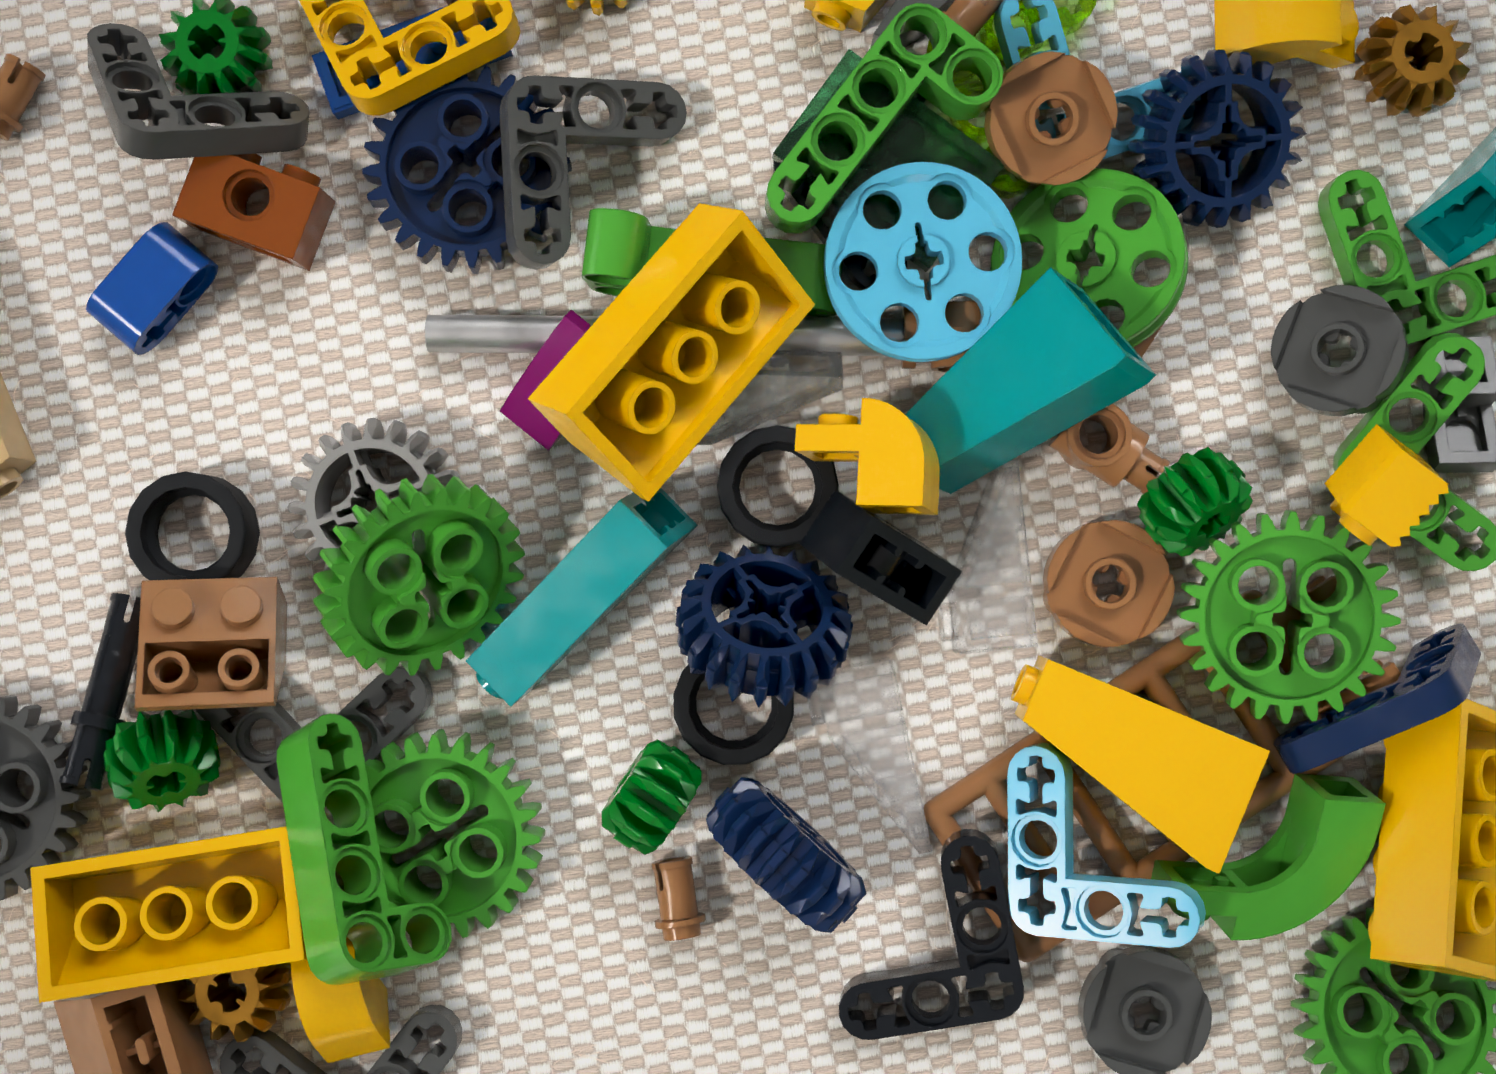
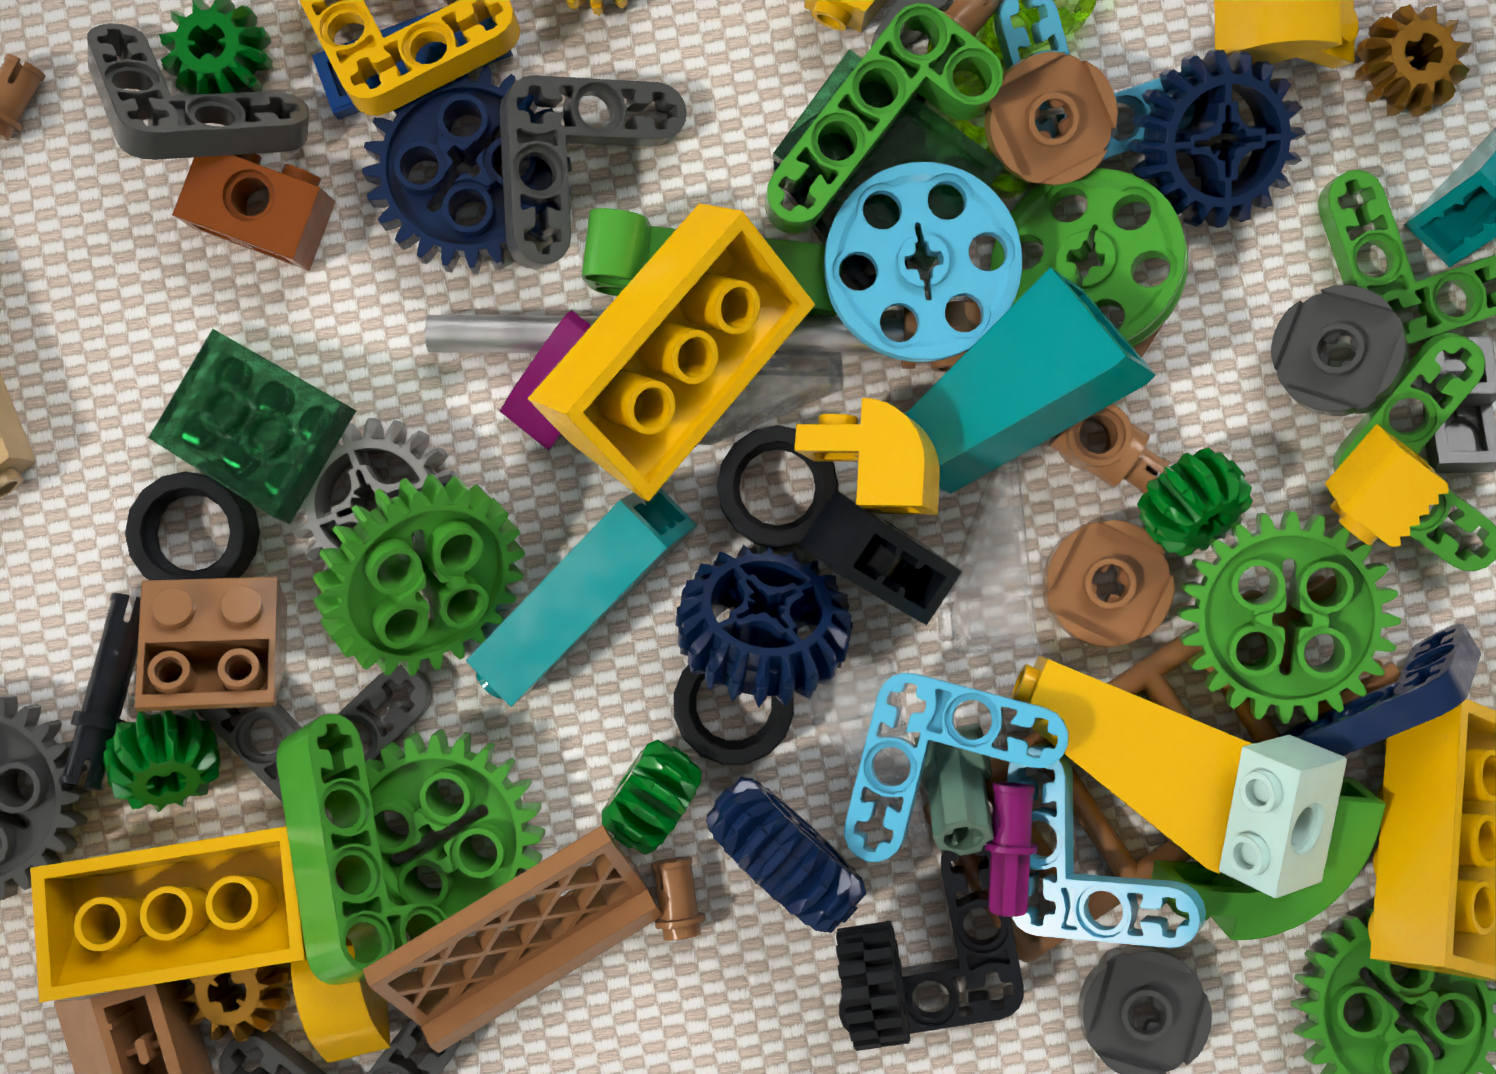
(152, 288): blue beam -> none
(252, 426): none -> clear green plate
(542, 946): none -> medium nougat fence
(872, 986): none -> black tyre
(934, 725): none -> medium azure beam
(958, 794): none -> sand green piece
(1010, 849): none -> magenta axle
(1282, 815): none -> light aqua brick

